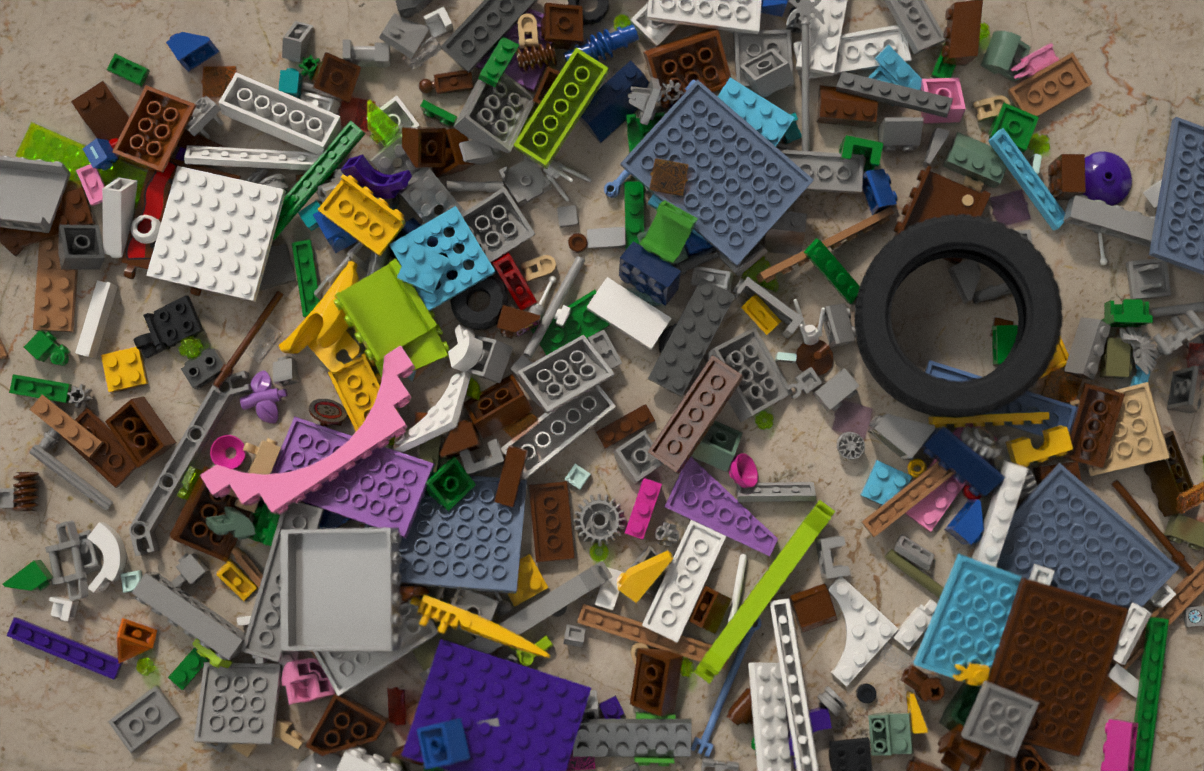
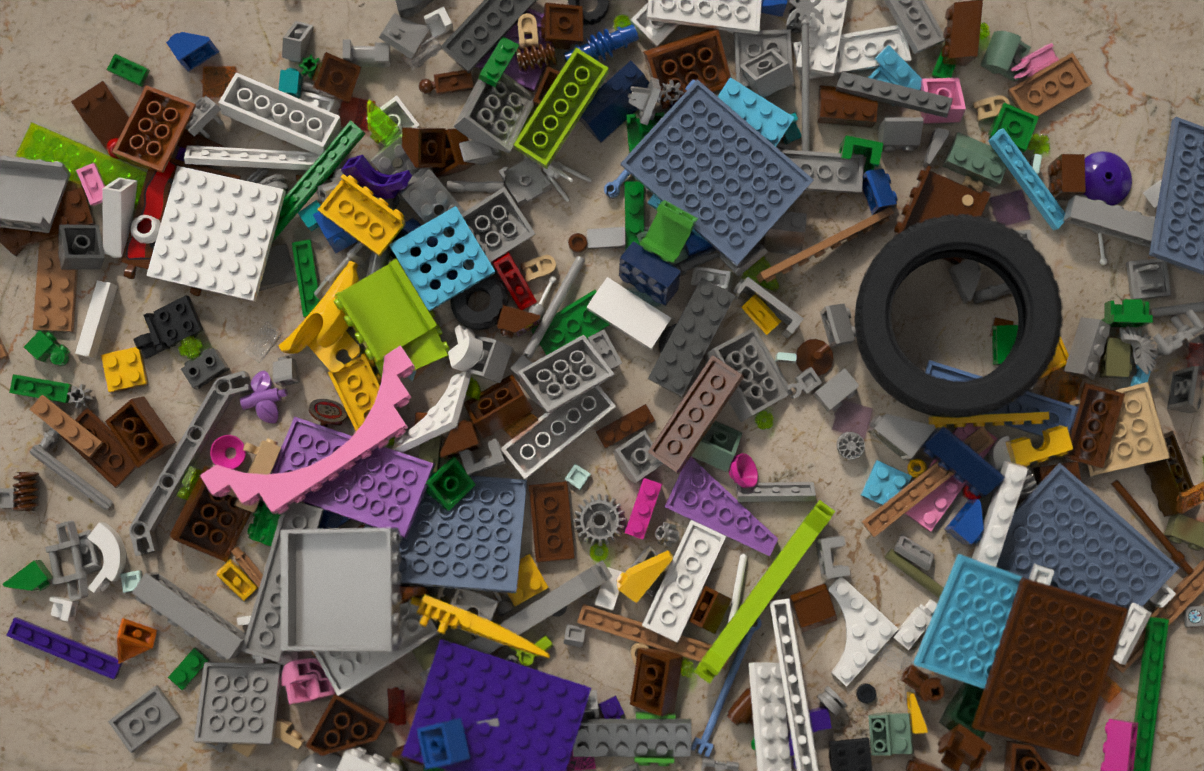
(100, 154): blue brick -> none
(145, 666): clear neon green plate -> none
(191, 570): light grey brick -> none
(211, 654): lime plate -> none
(227, 369): reddish brown bar -> none
(232, 522): sand green brick -> none
(422, 268): medium azure plate -> none
(431, 110): green plate -> none
(511, 476): reddish brown tile -> none
(562, 316): white plate -> none
(567, 216): light grey tile -> none
(668, 177): clear orange piece -> none
(809, 332): white plant -> none
(832, 270): green plate -> none
(973, 675): yellow plate -> none
(981, 442): light grey gear -> none
(999, 719): light grey plate -> none
(1124, 679): white sticker -> none

